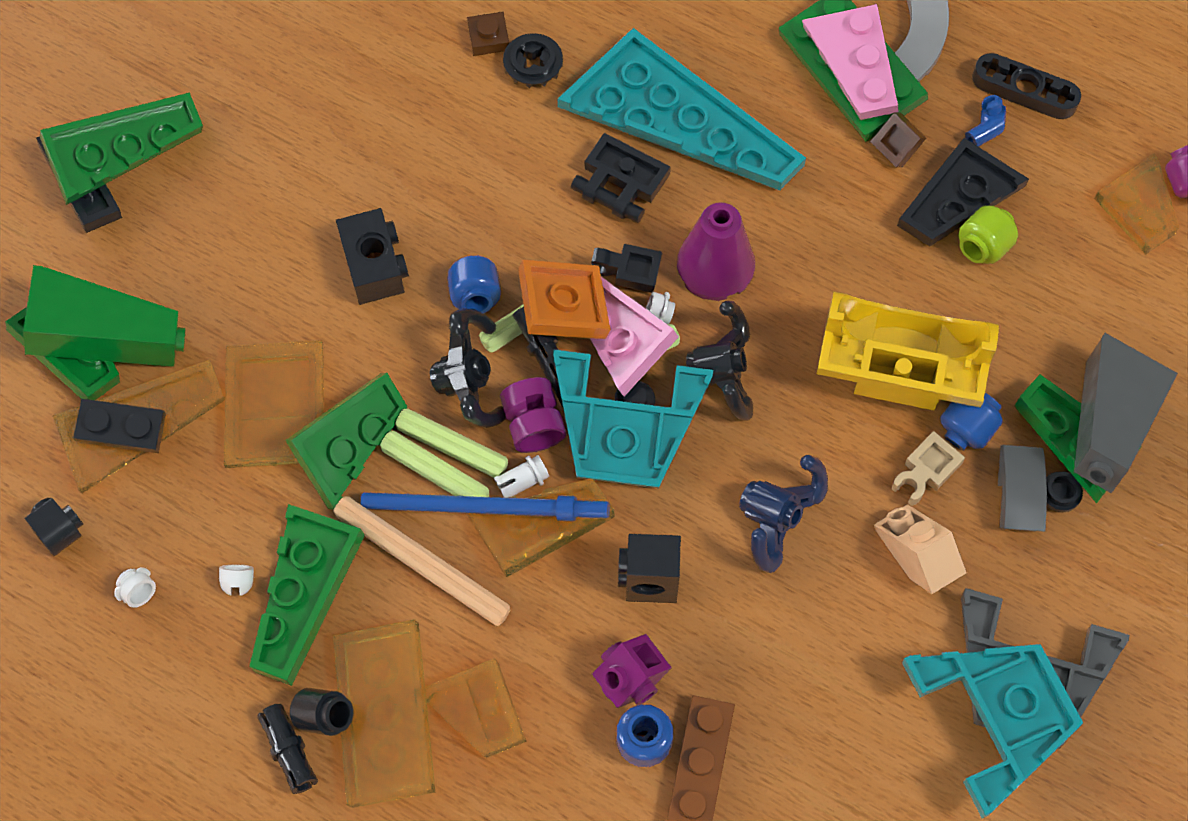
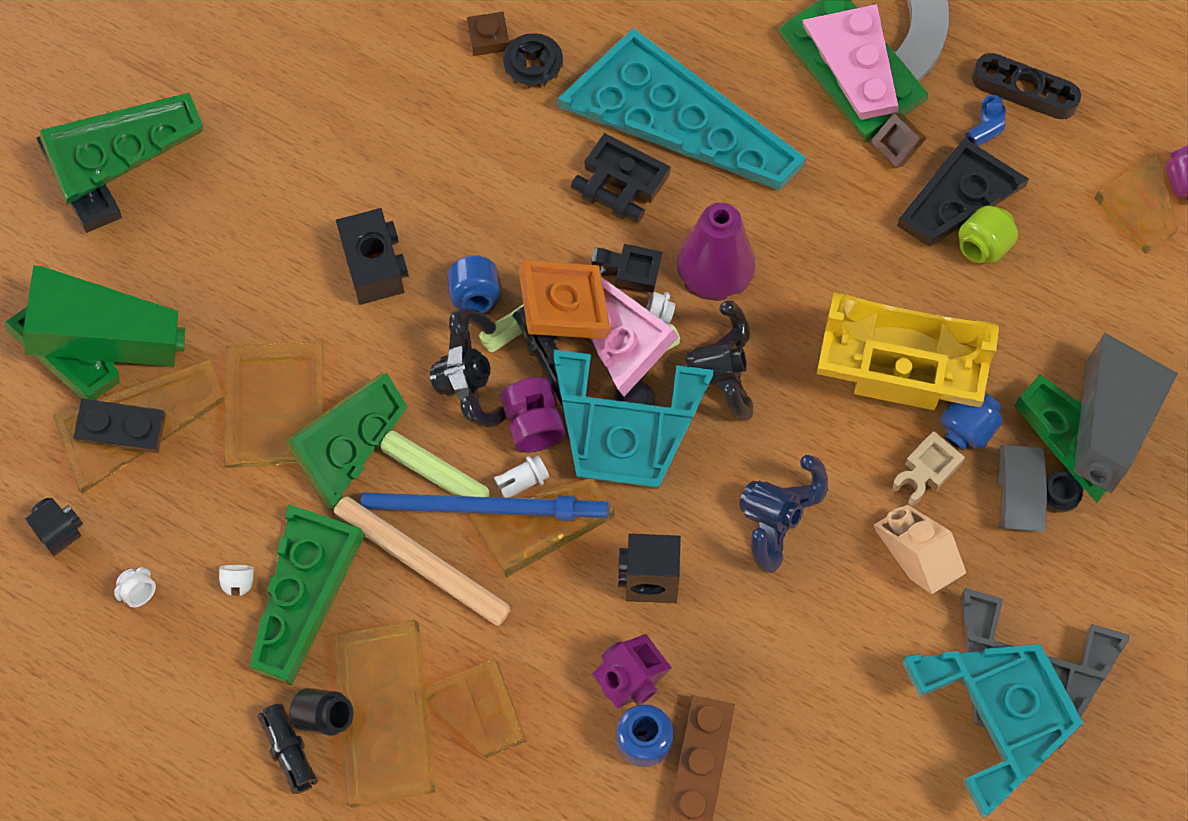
(451, 443): yellowish green axle -> none

